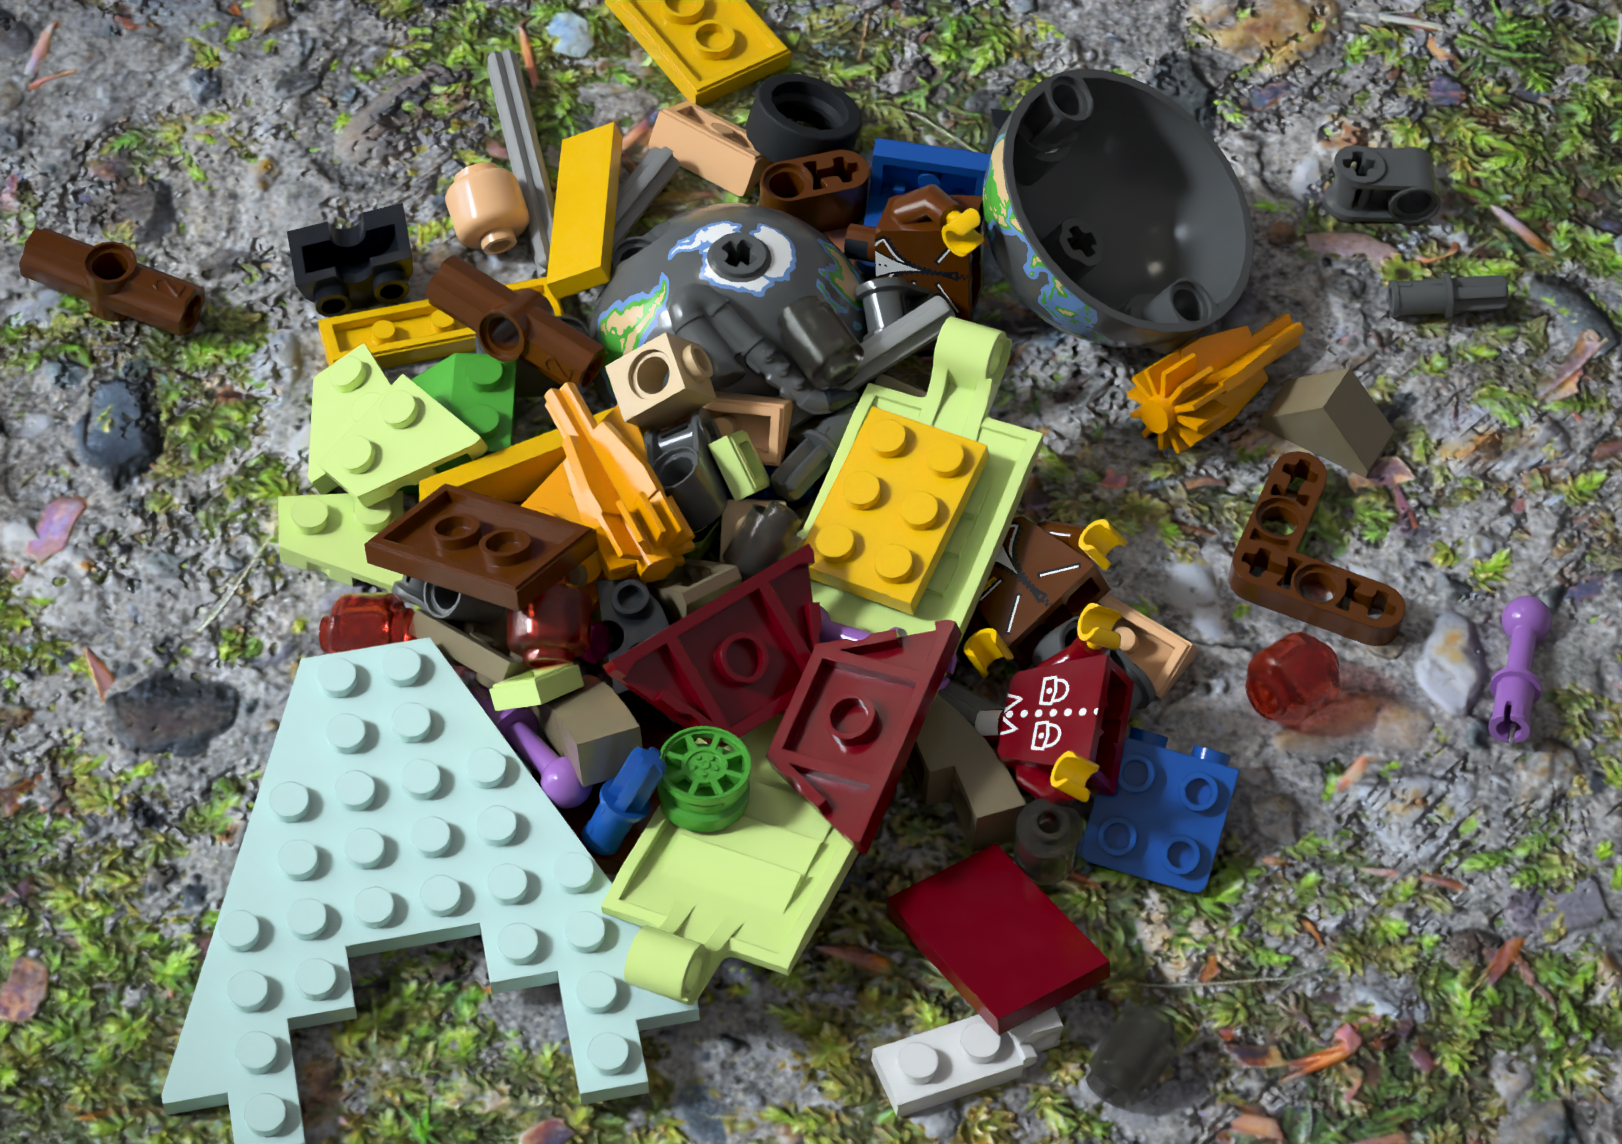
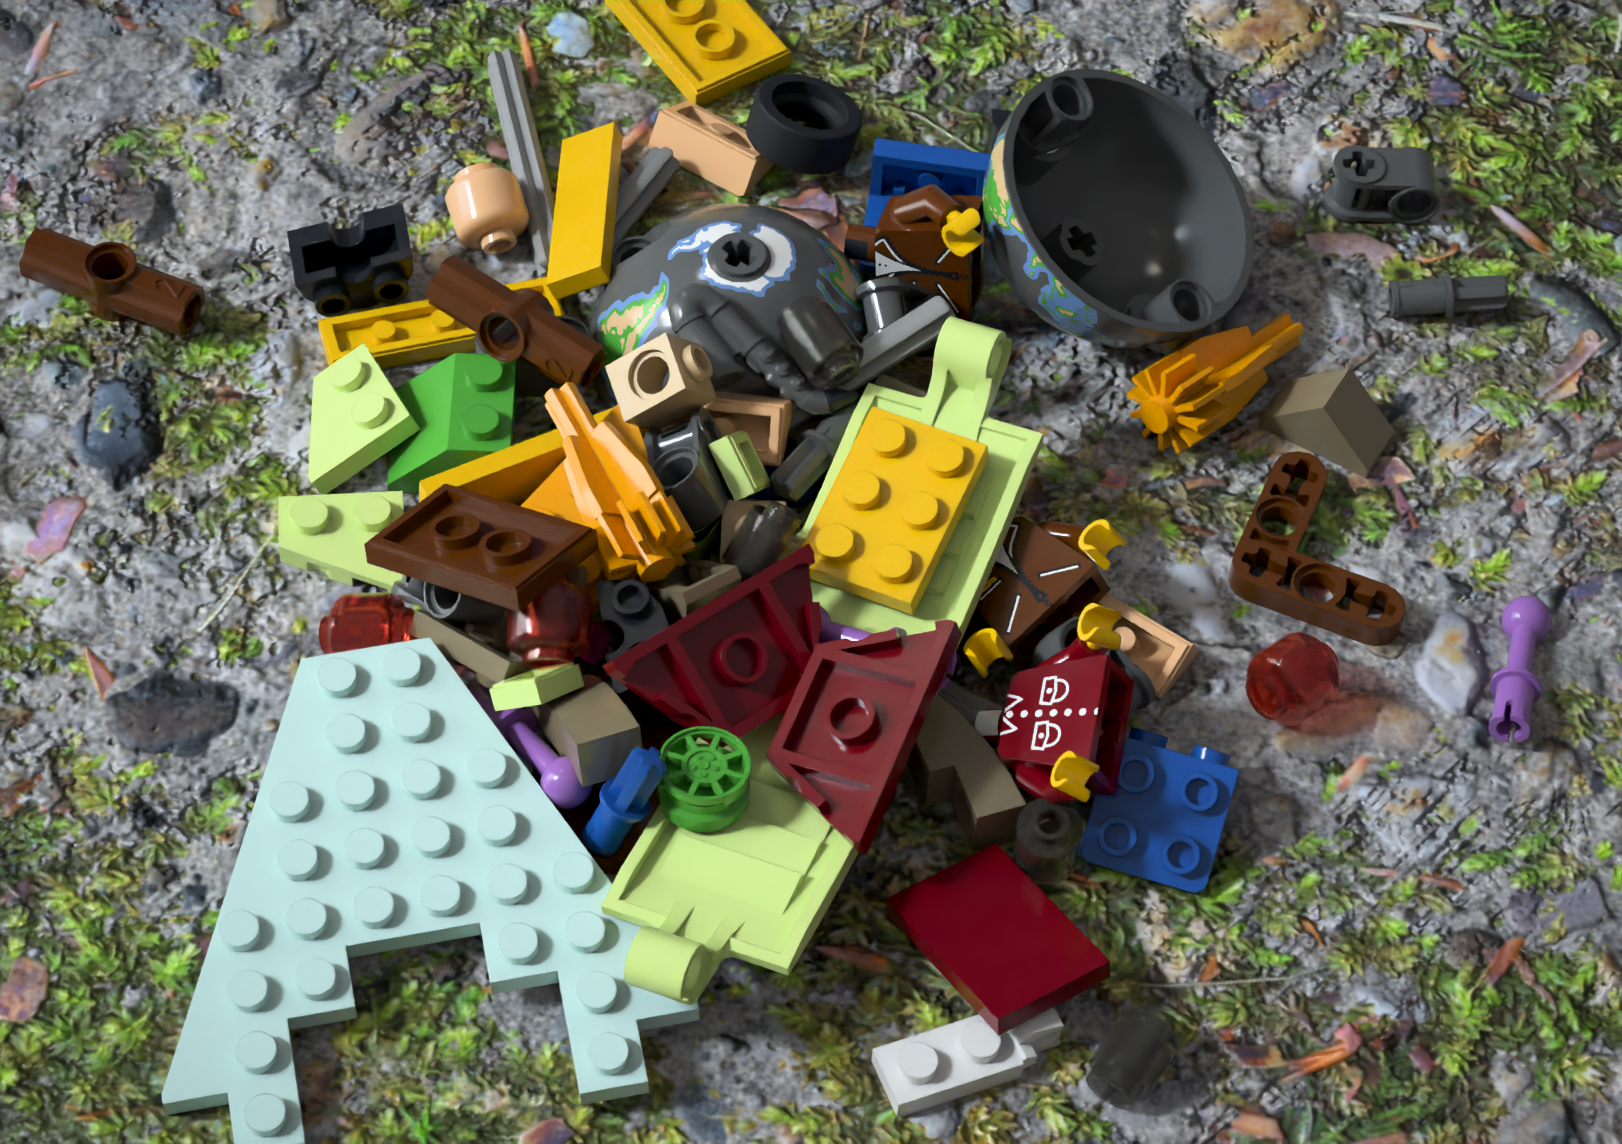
(398, 444): yellowish green wing -> none
(819, 188): reddish brown beam -> none

